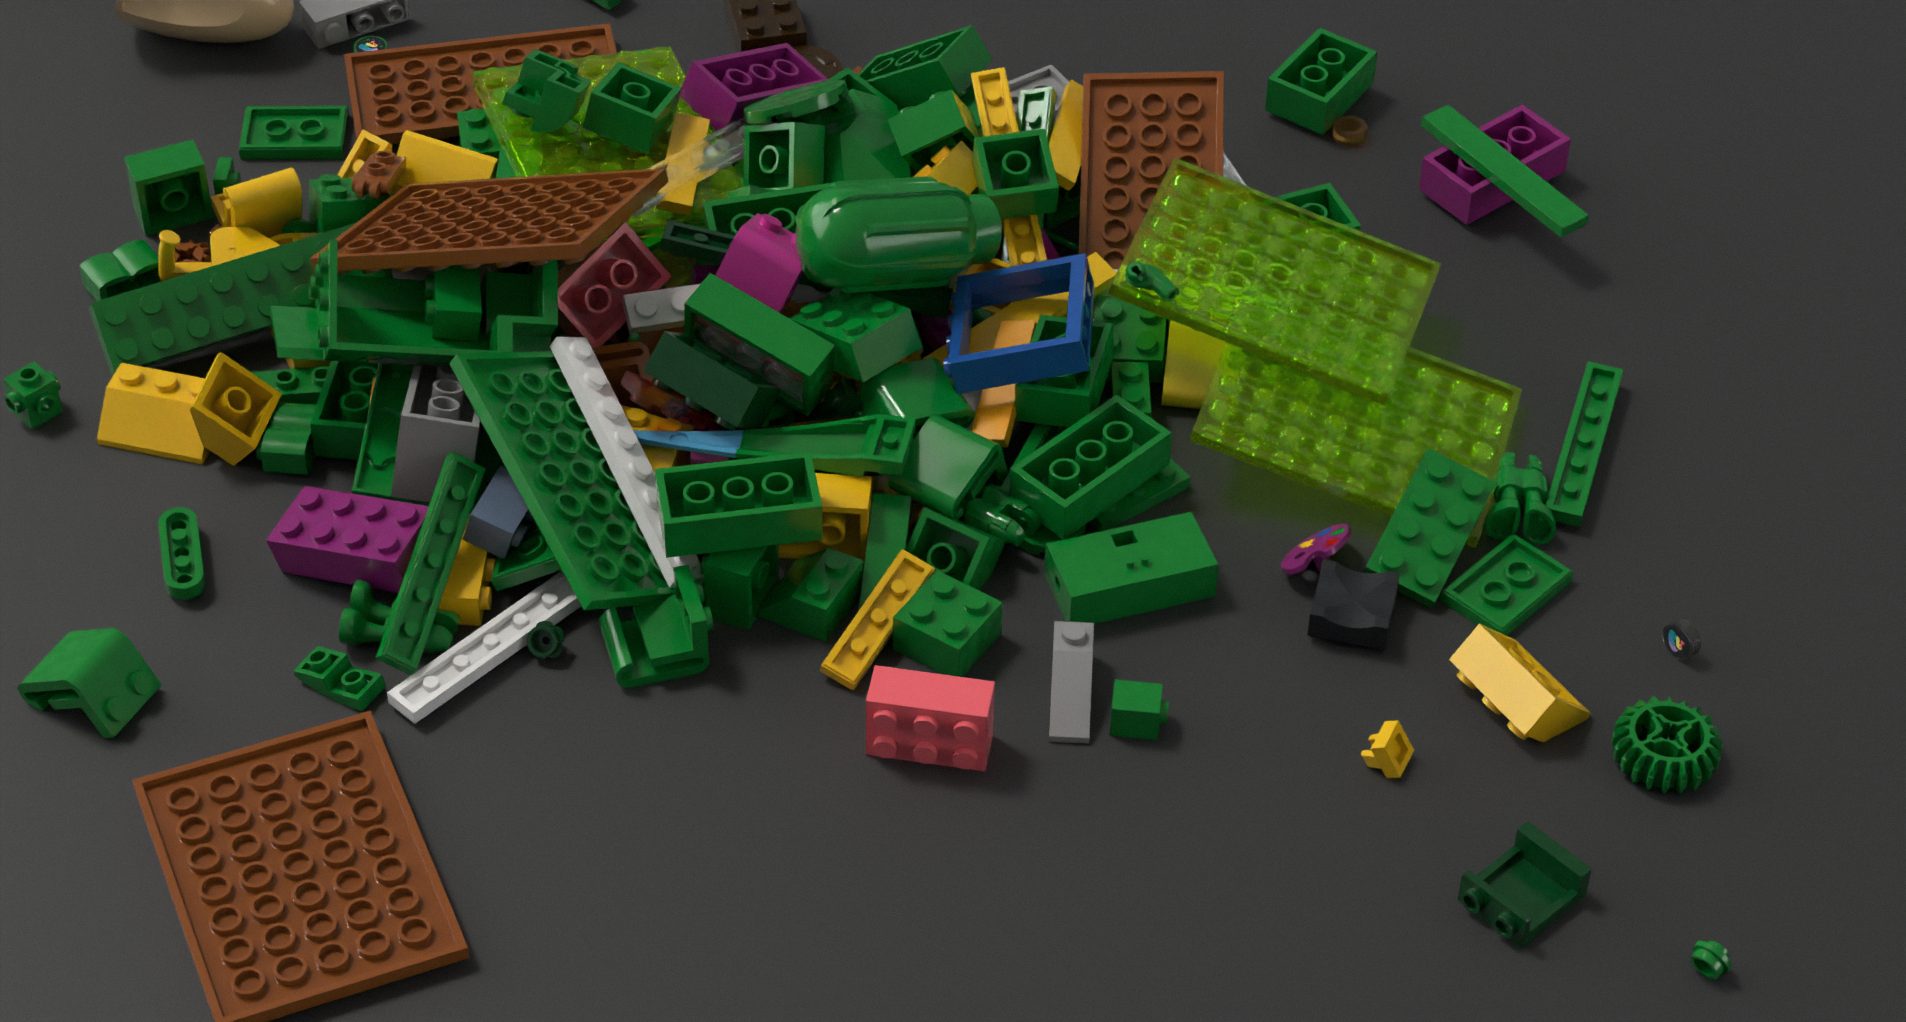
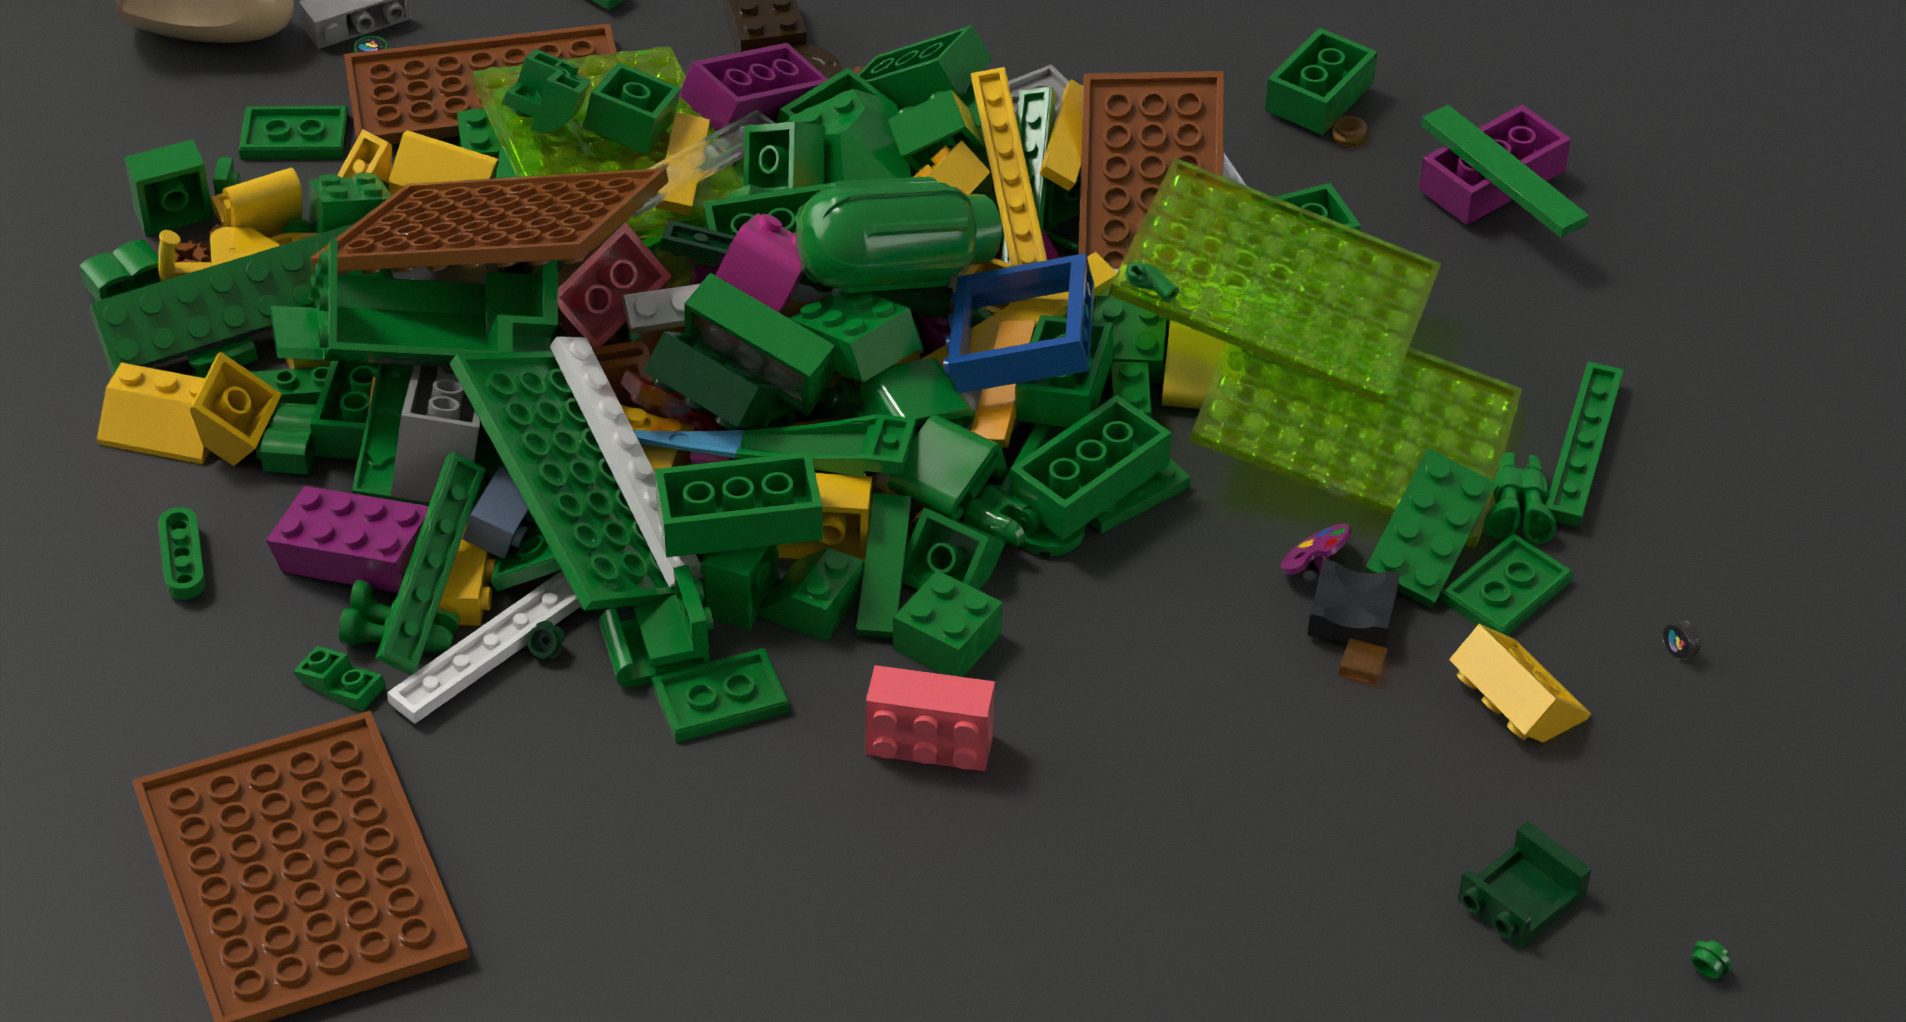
(33, 394): green brick -> none
(95, 673): green piece -> none
(239, 350): none -> green bar
(378, 174): dark orange hinge -> none
(453, 303): green brick -> none
(720, 695): none -> green tile
(796, 102): green tile -> none
(874, 621): yellow tile -> none
(1016, 172): green brick -> none
(1071, 682): light grey slope -> none
(1131, 569): green brick -> none
(1137, 709): green brick -> none
(1363, 661): none -> clear orange tile
(1389, 750): yellow tile -> none
(1664, 754): green gear -> none

